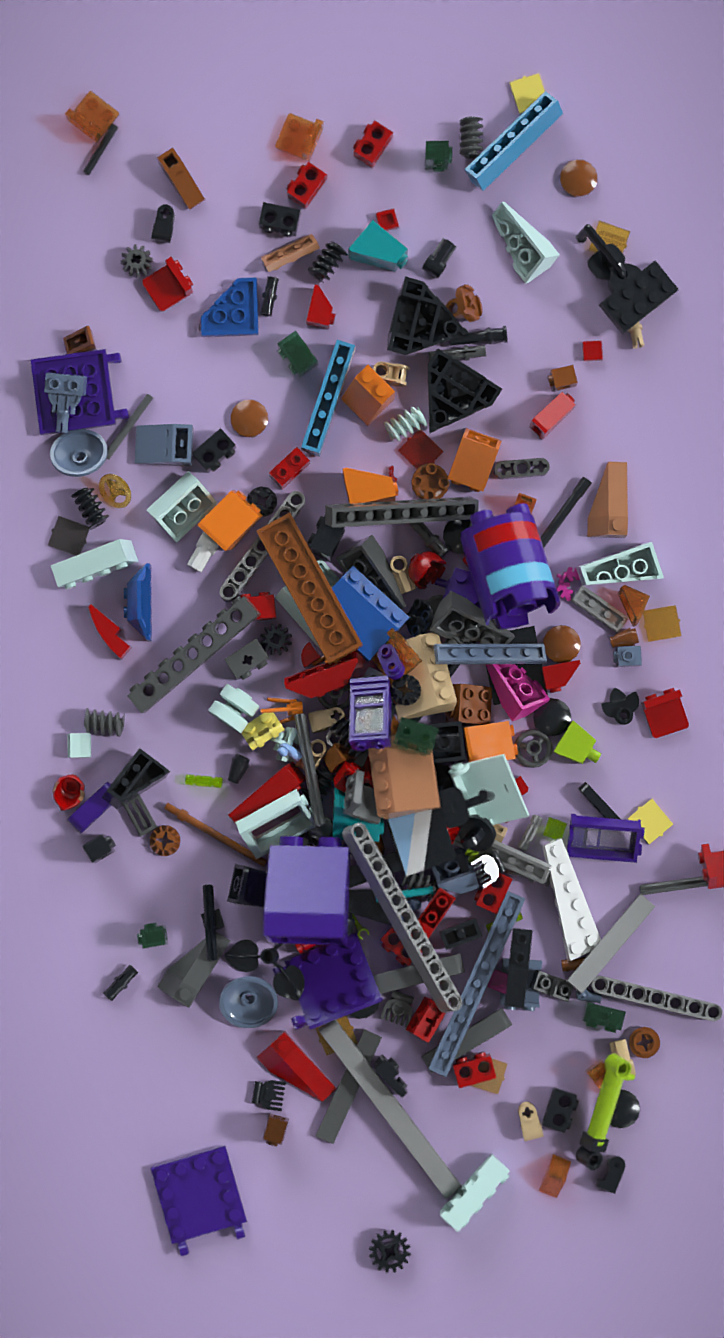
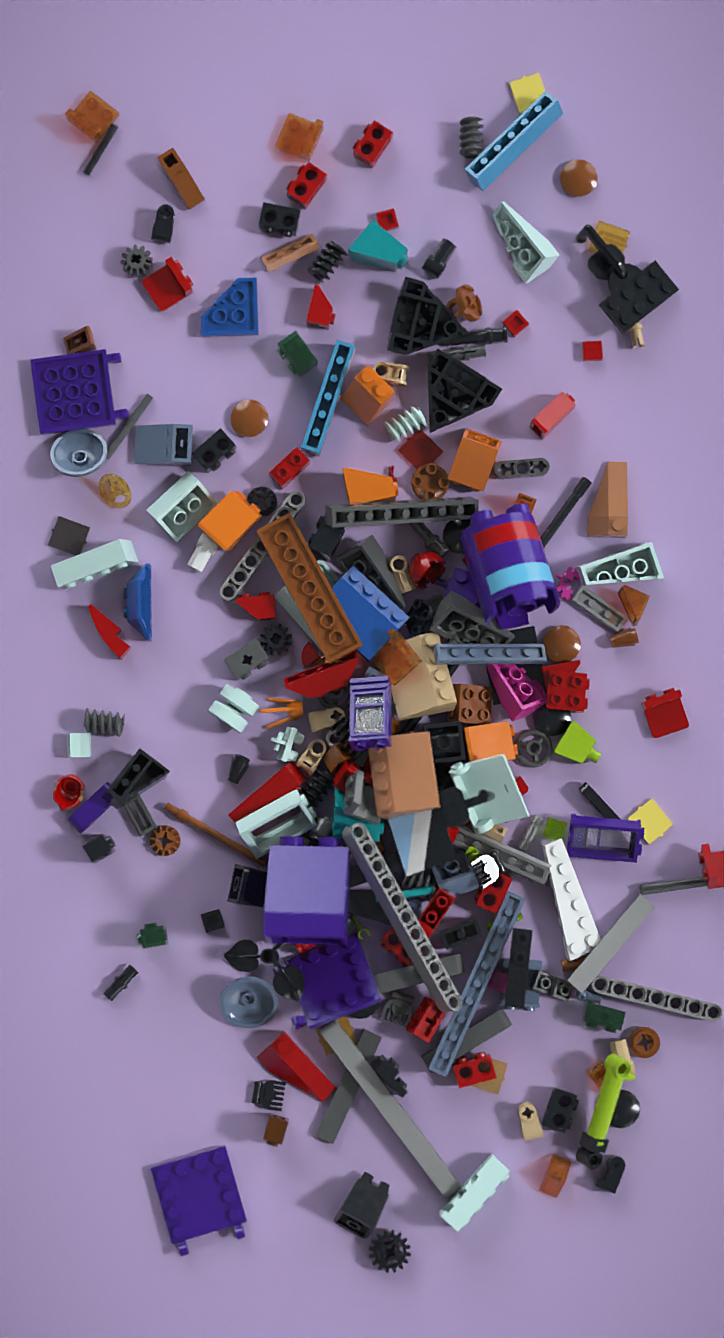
(63, 392): sand blue brick -> none
(90, 507): black piece -> none
(190, 973): dark grey wedge -> none
(206, 781): clear neon green axle -> none
(209, 918): black axle -> none
(248, 615): dark grey brick -> none
(262, 729): light yellow plate -> none
(272, 283): black pin -> none
(289, 750): light blue arm -> none
(310, 771): dark grey axle -> none
(363, 1206): none -> black hips
(389, 660): dark purple plate -> none
(410, 697): black gear -> none
(415, 736): clear green brick -> none
(437, 155): clear green brick -> none
(477, 833): black tile -> none
(515, 323): none -> red tile
(562, 378): dark orange brick -> none
(567, 691): none -> red bracket
(621, 703): black plate -> none
(628, 656): sand blue brick -> none
(662, 623): clear yellow piece -> none

